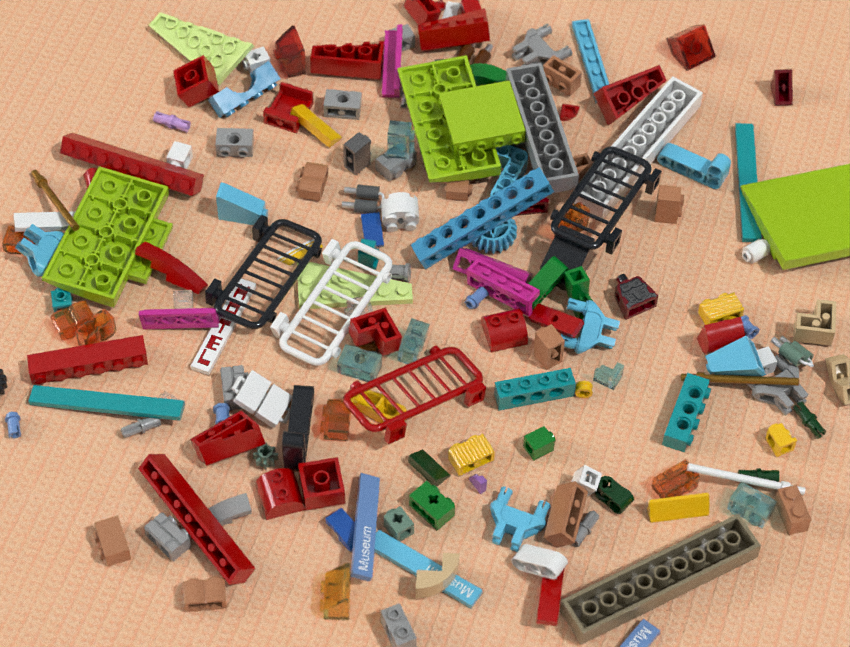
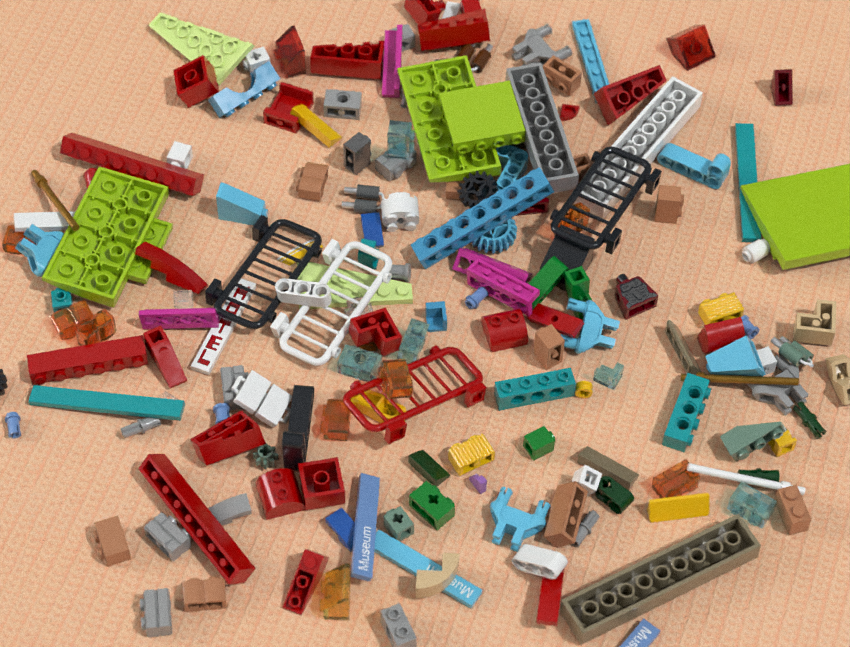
(157, 612): none -> light grey brick
(164, 356): none -> red slope
(171, 121): lavender pin -> none
(234, 142): light grey brick -> none
(305, 581): none -> red slope
(310, 298): none -> white beam
(396, 379): none -> clear orange brick
(436, 316): none -> dark azure panel
(469, 189): none -> black gear
(487, 74): green brick -> none
(607, 467): none -> dark tan slope
(681, 348): none -> dark tan slope
(748, 438): none -> sand green slope

